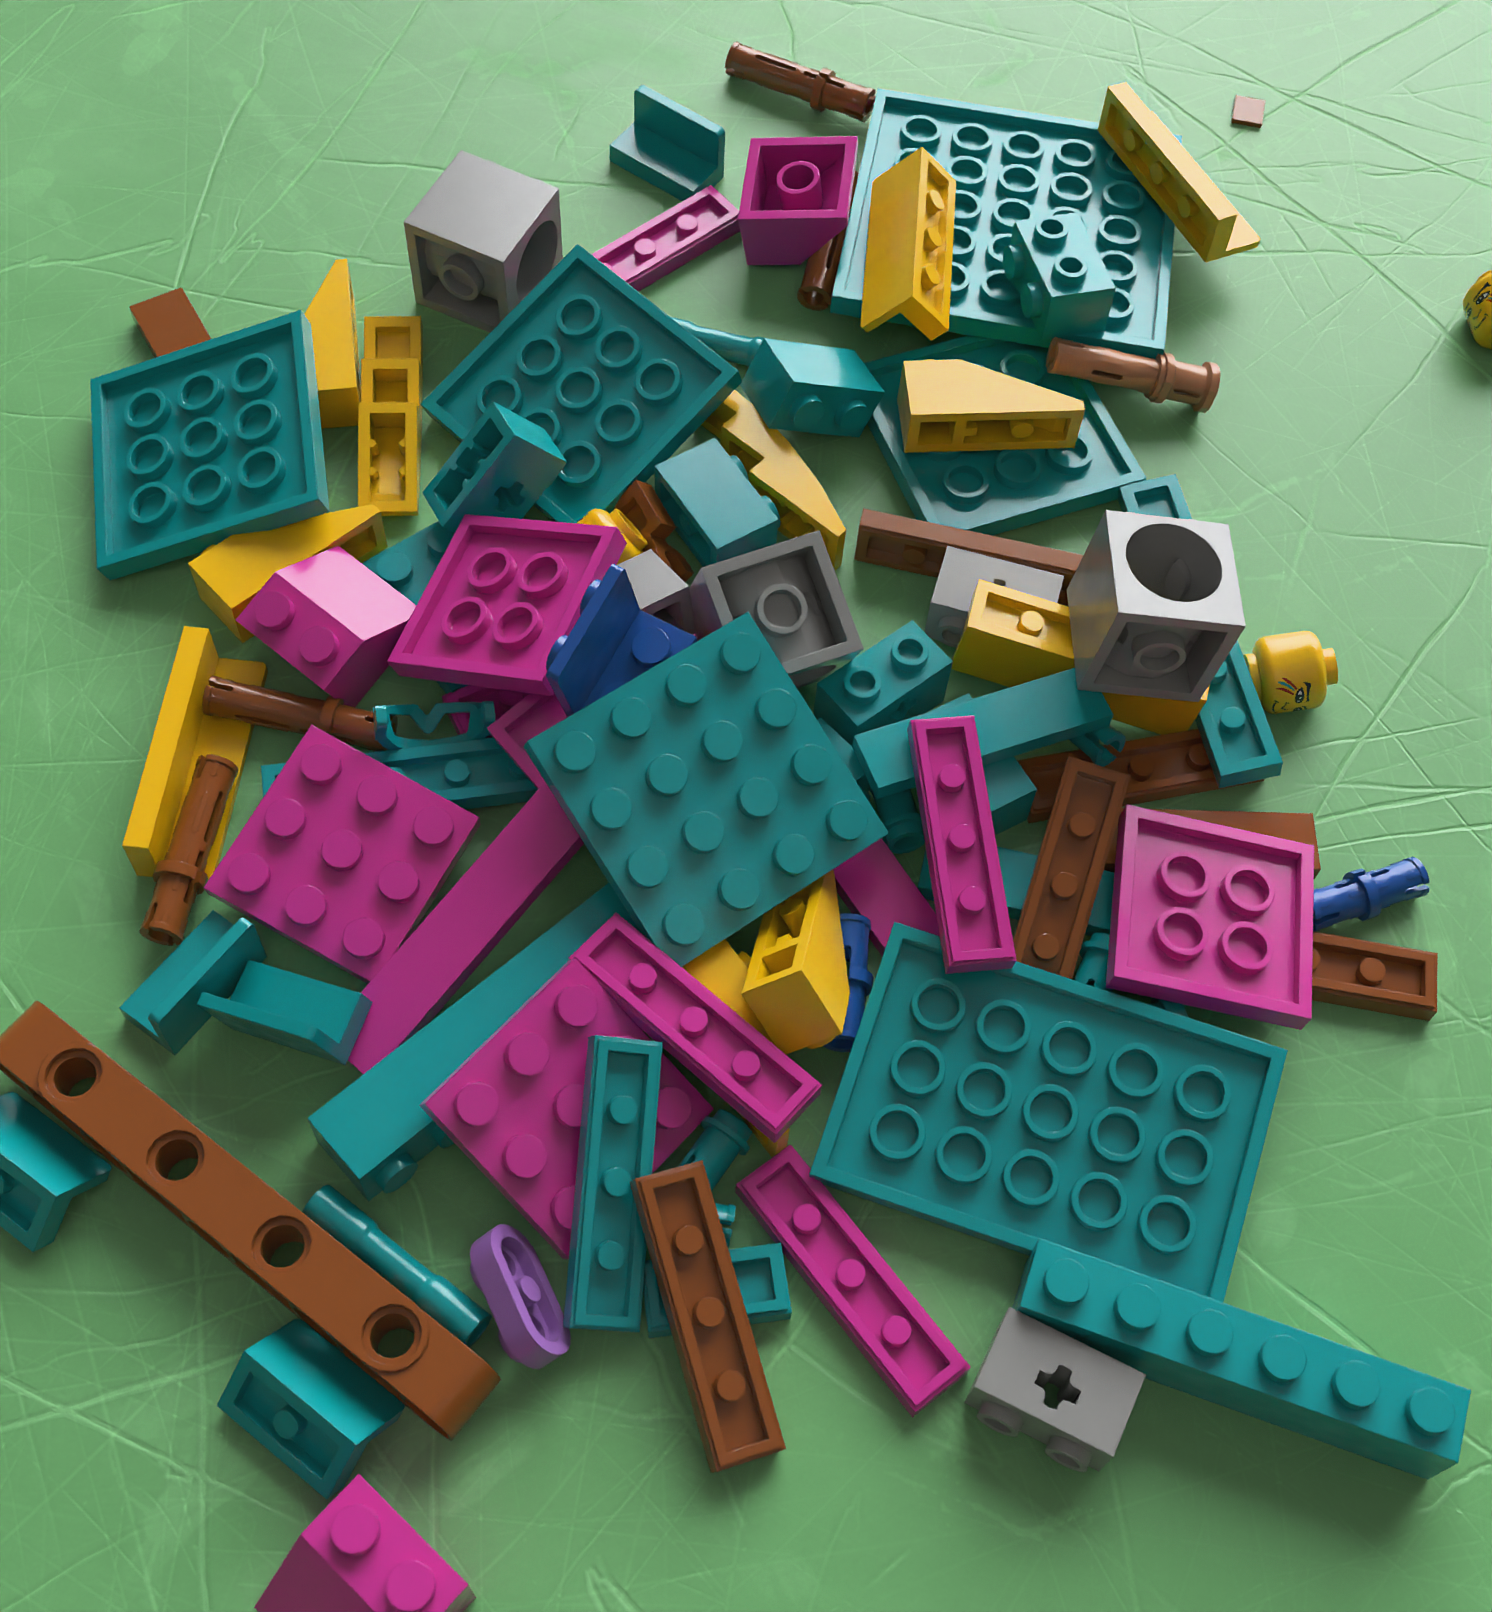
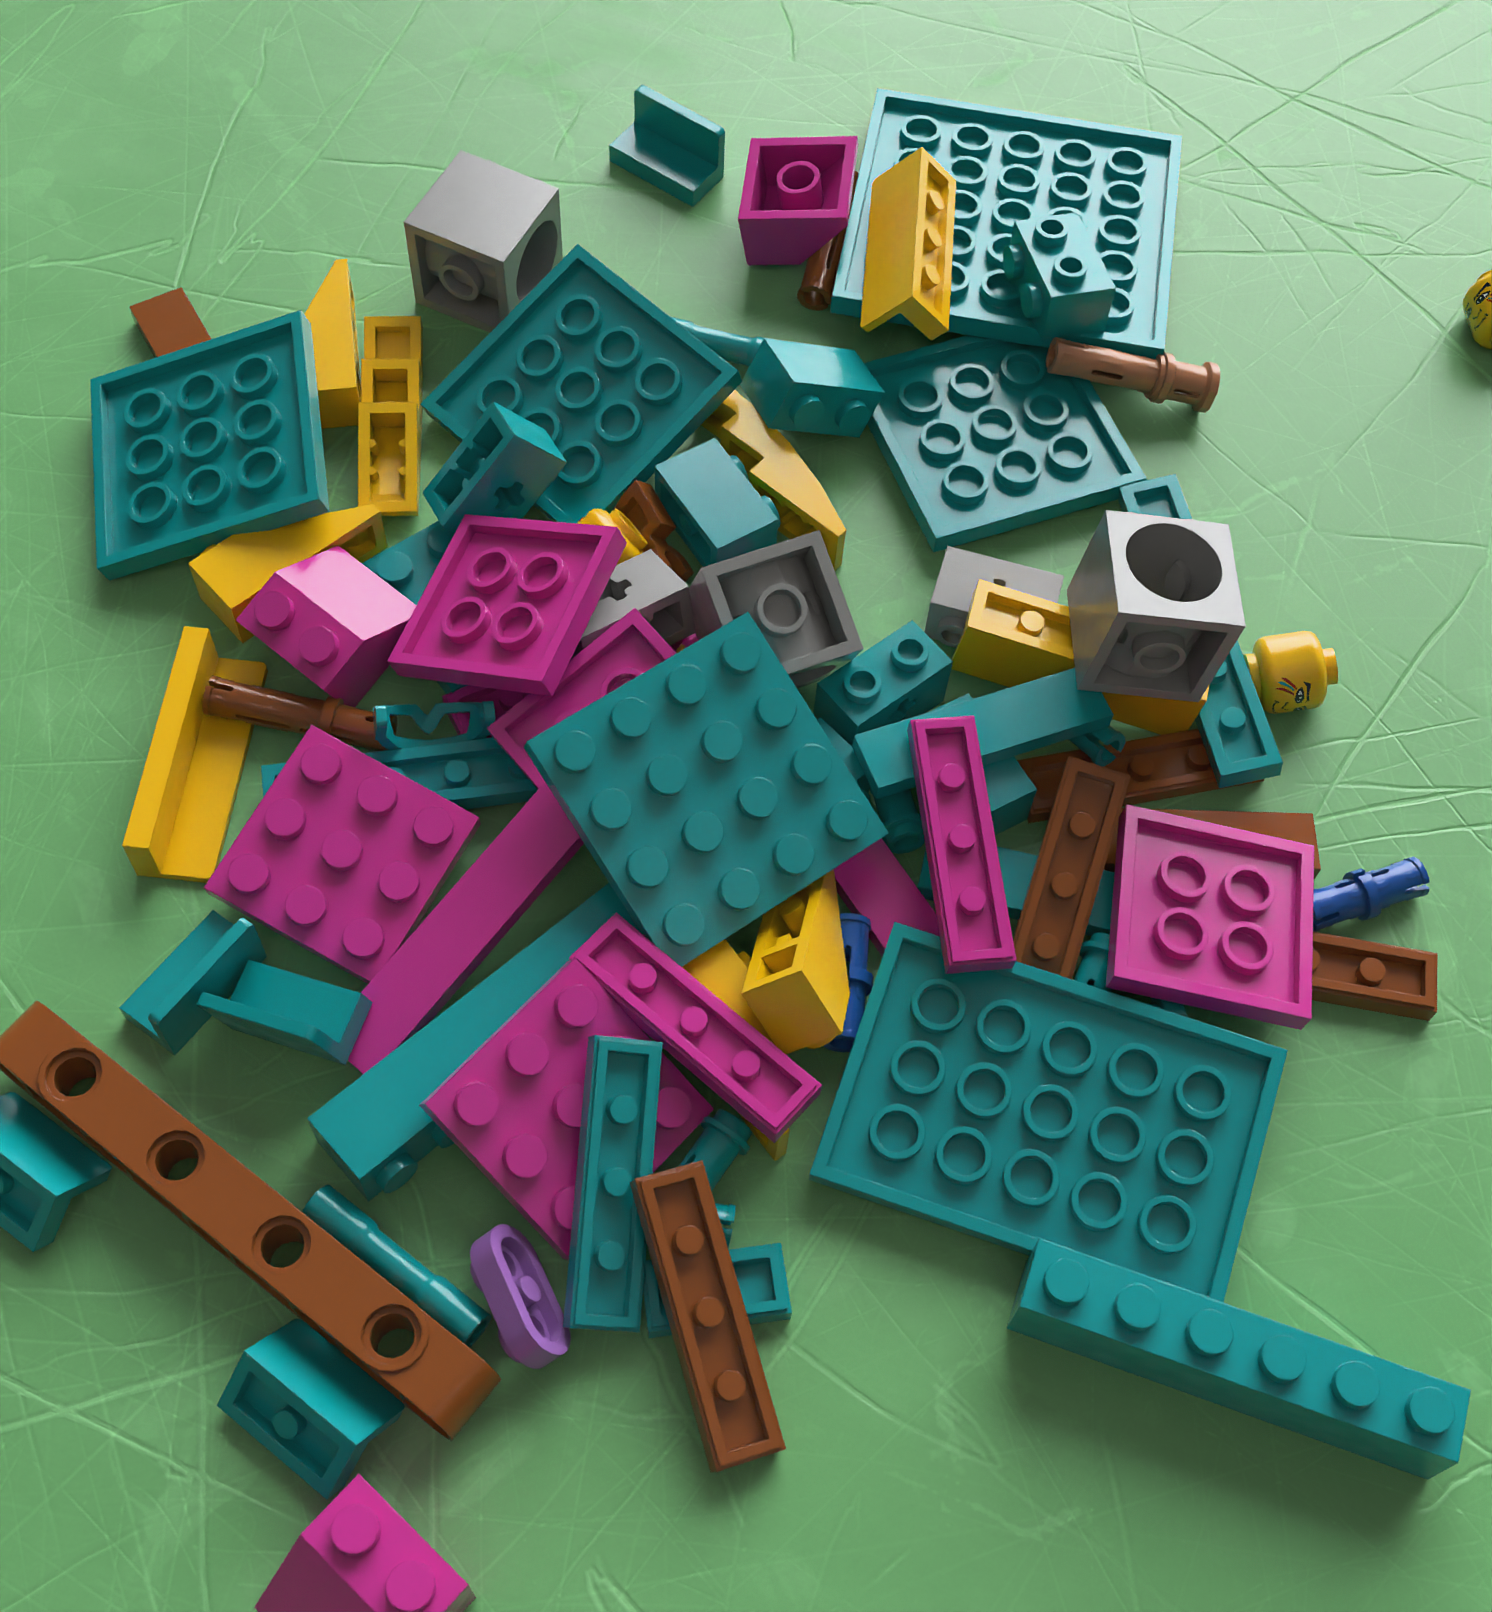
(182, 872): dark orange pin -> none
(609, 644): blue bracket -> none
(671, 238): dark pink tile -> none
(817, 87): dark orange pin -> none
(852, 1280): dark pink tile -> none
(922, 545): dark orange tile -> none
(978, 409): yellow slope -> none
(1093, 1392): light grey brick -> none
(1173, 177): yellow panel -> none
(1248, 111): window -> none

